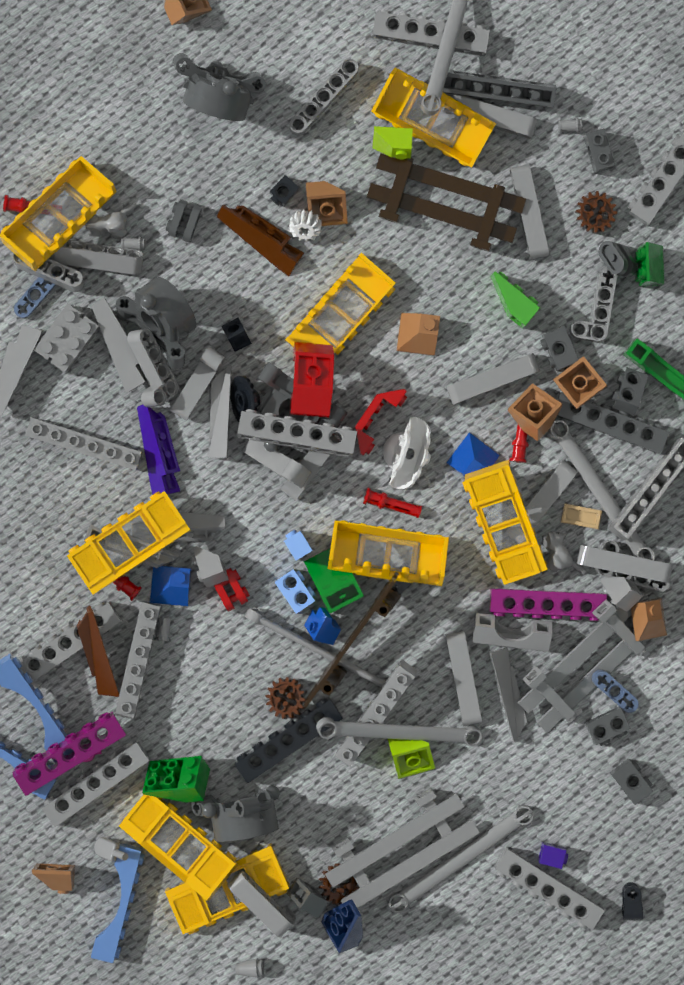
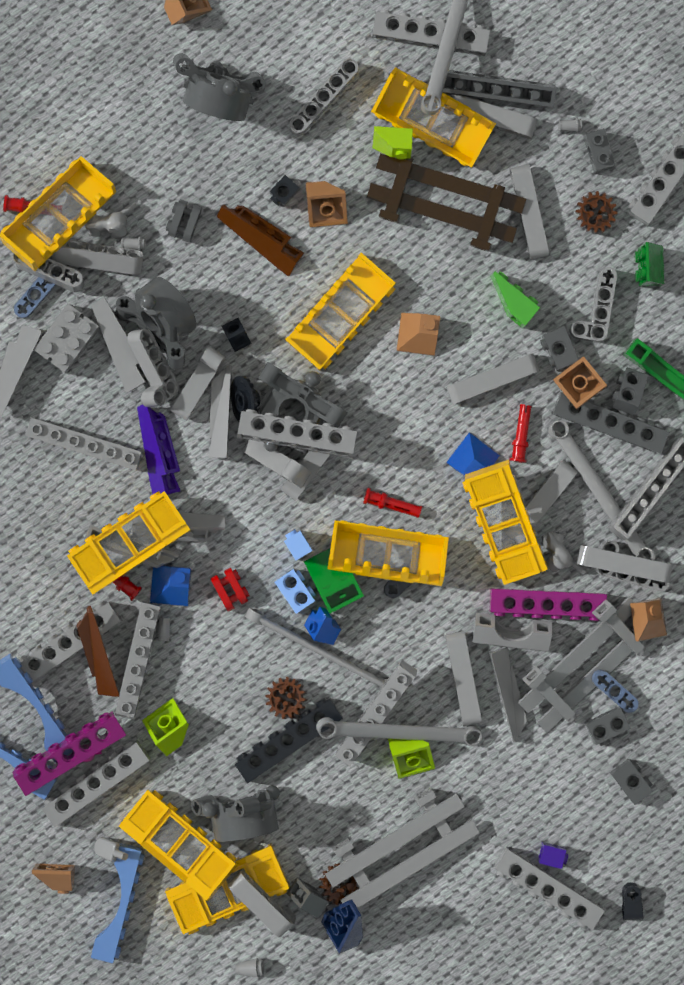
(167, 727): none -> lime slope
(177, 779): green slope -> none
(210, 567): light grey slope -> none
(305, 225): white gear -> none
(312, 379): red slope -> none
(334, 673): dark brown fence -> none
(392, 398): red slope -> none
(405, 470): white piece -> none
(460, 859): light grey piece -> none
(535, 411): medium nougat slope -> none
(581, 516): tan tile -> none
(617, 259): dark grey brick -> none
(622, 592): light grey slope -> none

